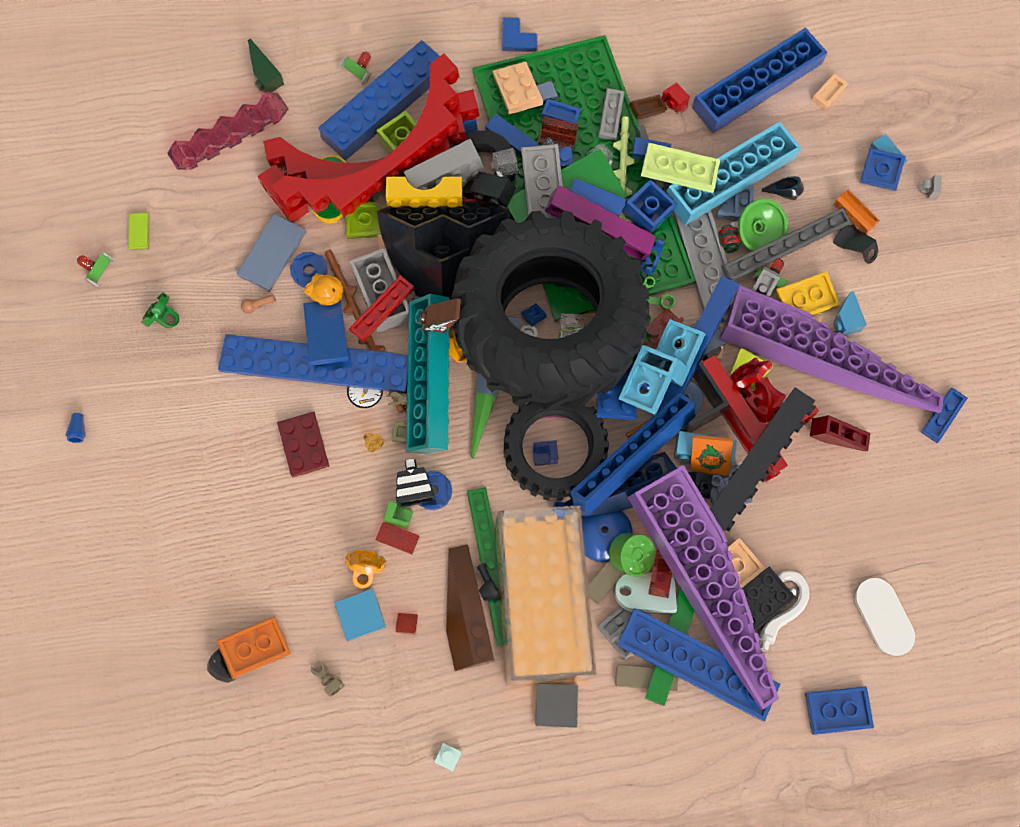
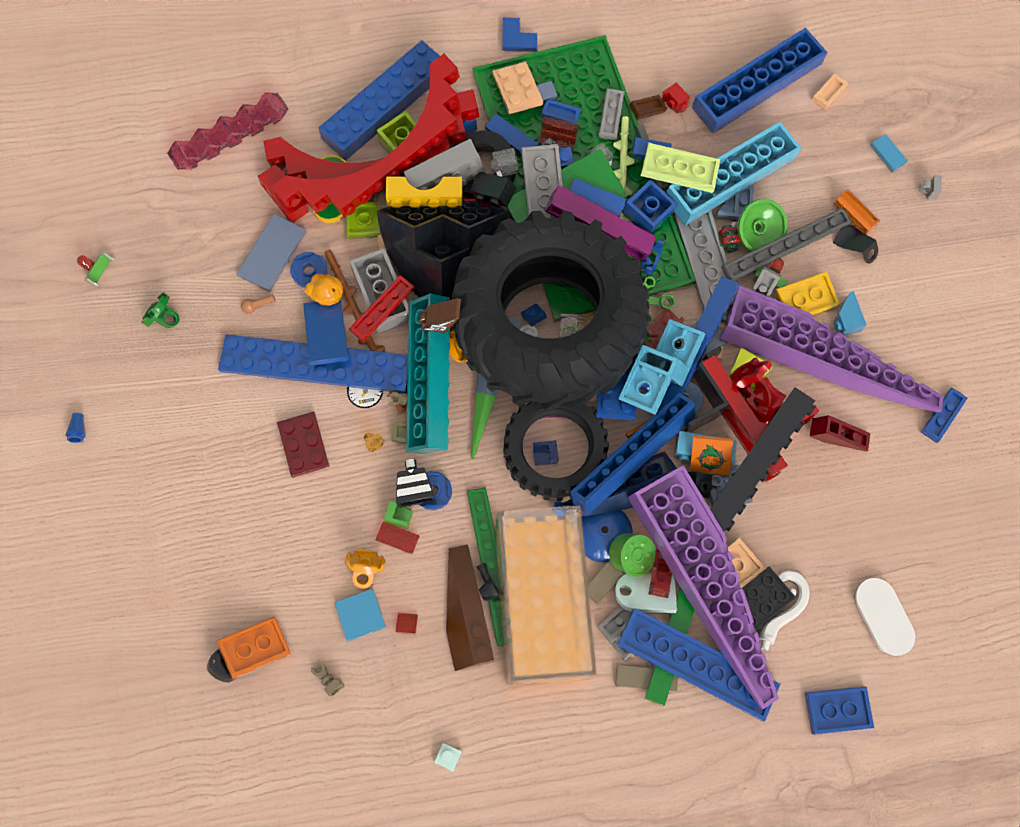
(138, 231): lime tile -> none
(265, 73): dark green slope -> none
(358, 68): piece -> none
(556, 705): dark grey tile -> none
(787, 187): black piece -> none
(882, 169): blue tile -> none

